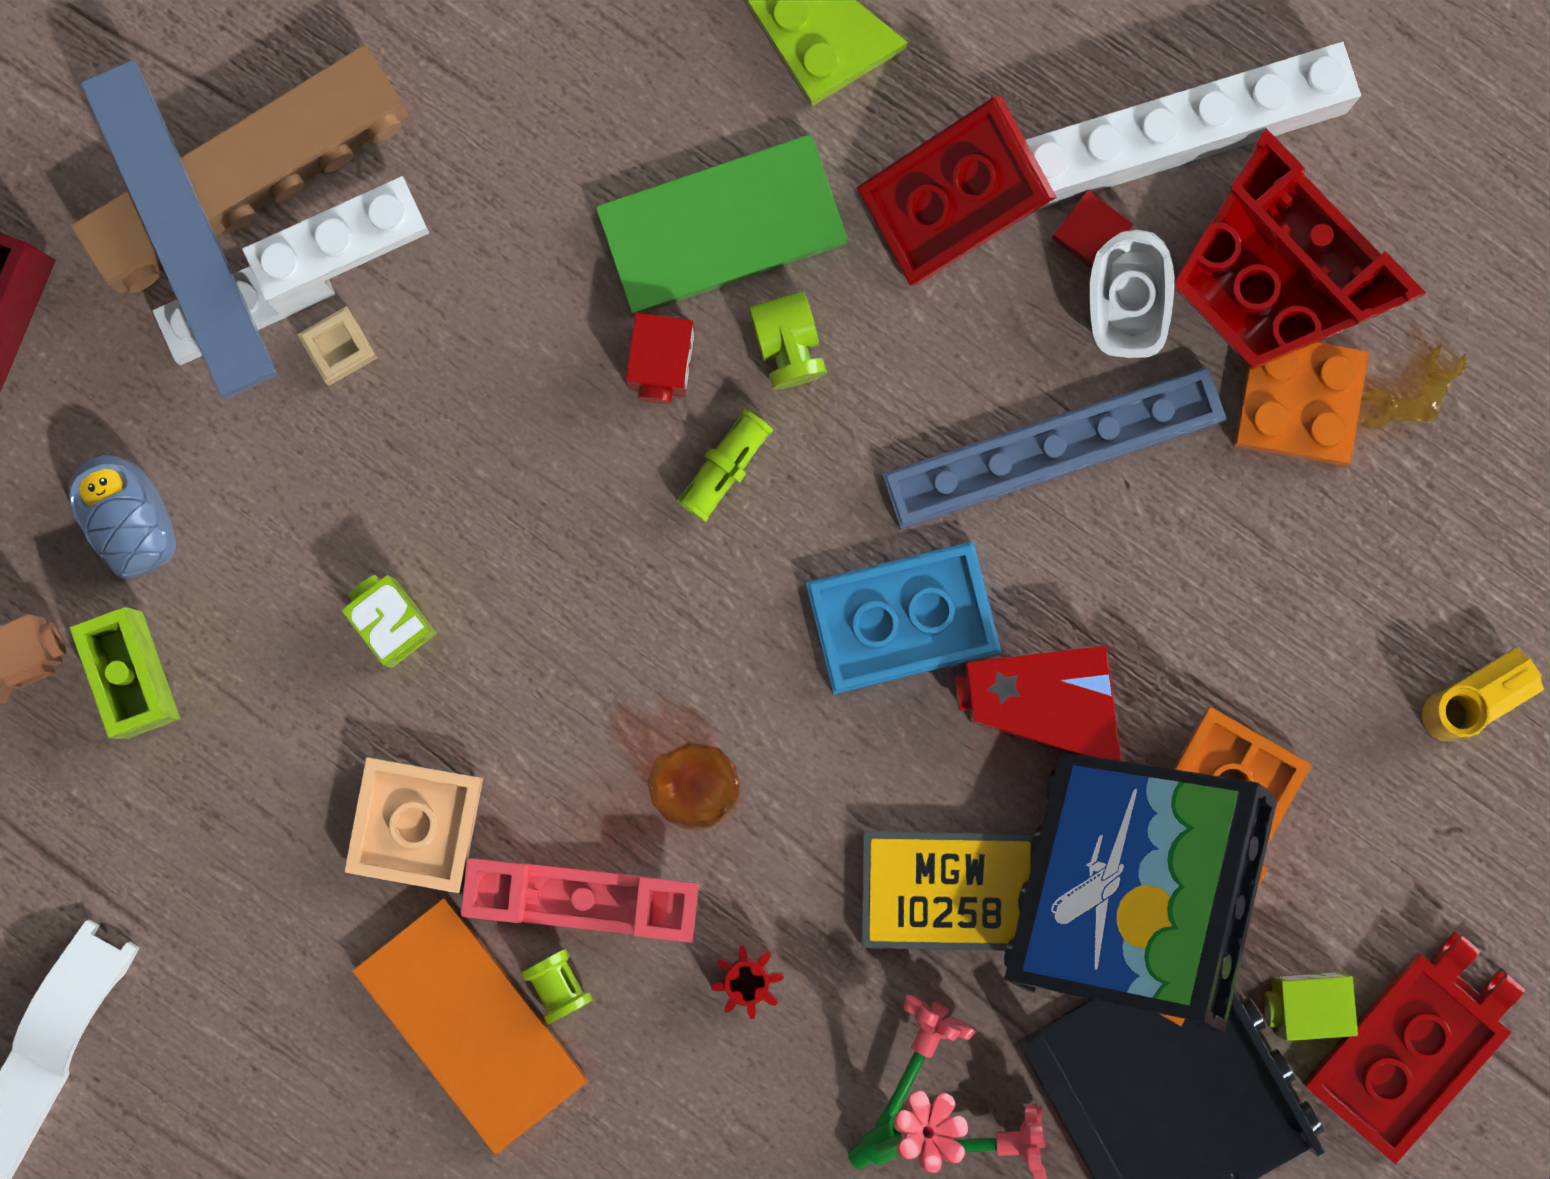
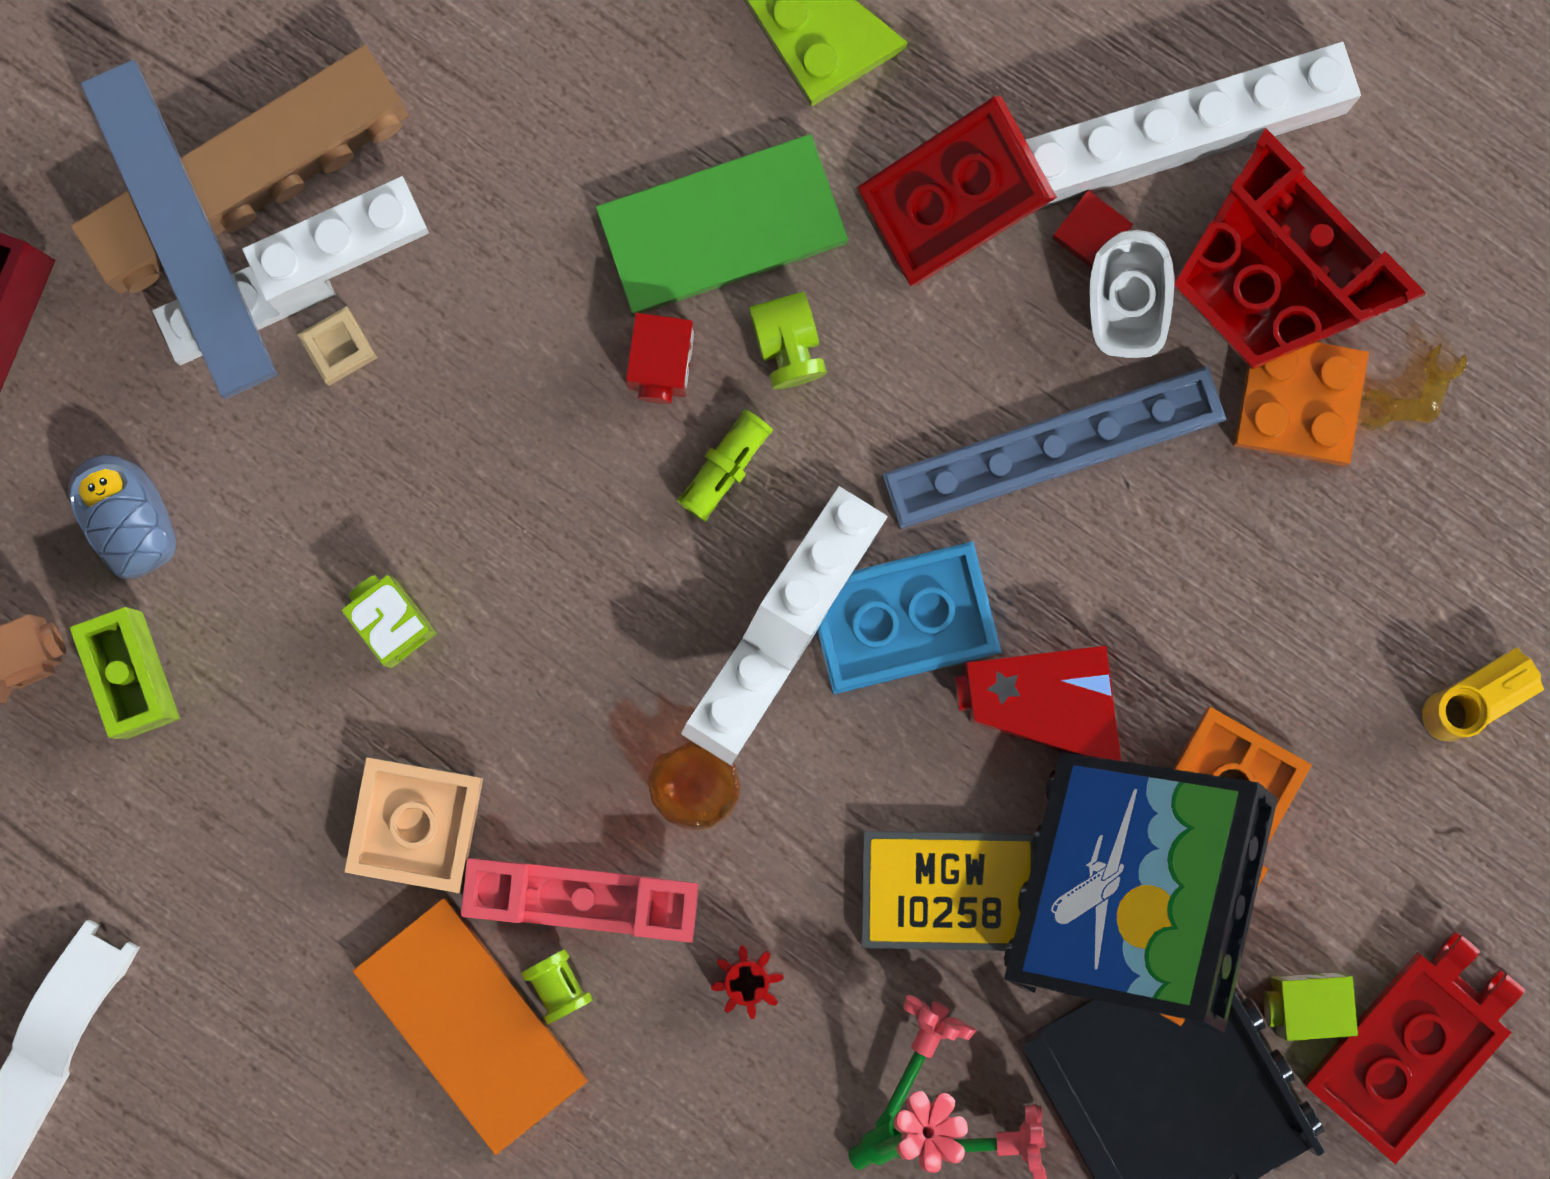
(784, 625): none -> white bracket

